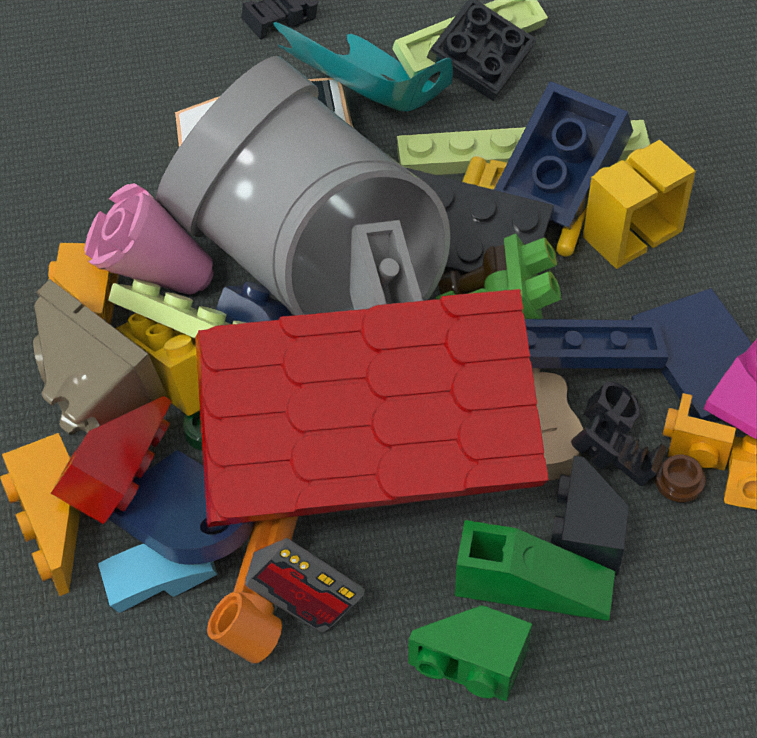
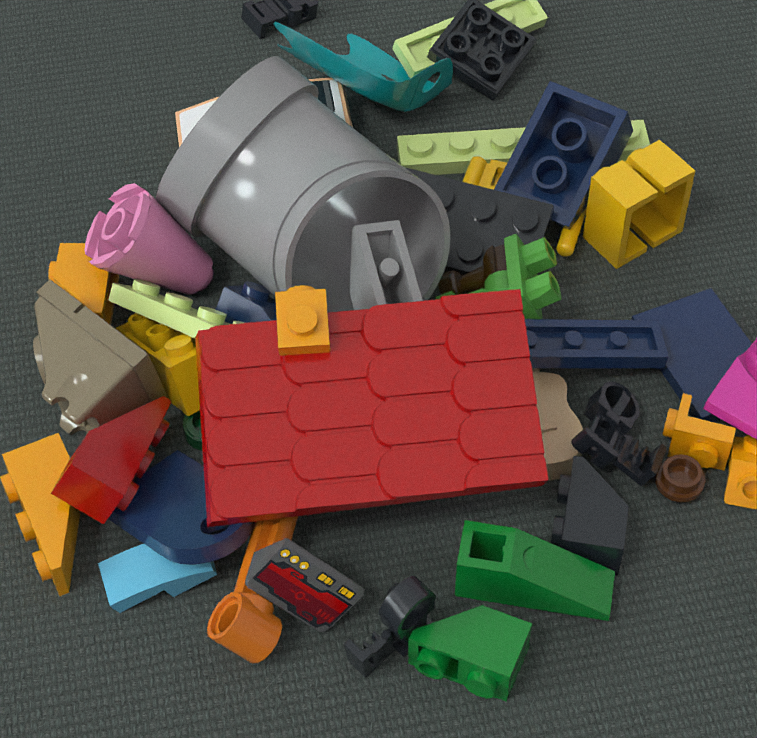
(302, 321): none -> light orange bracket
(401, 612): none -> black piece

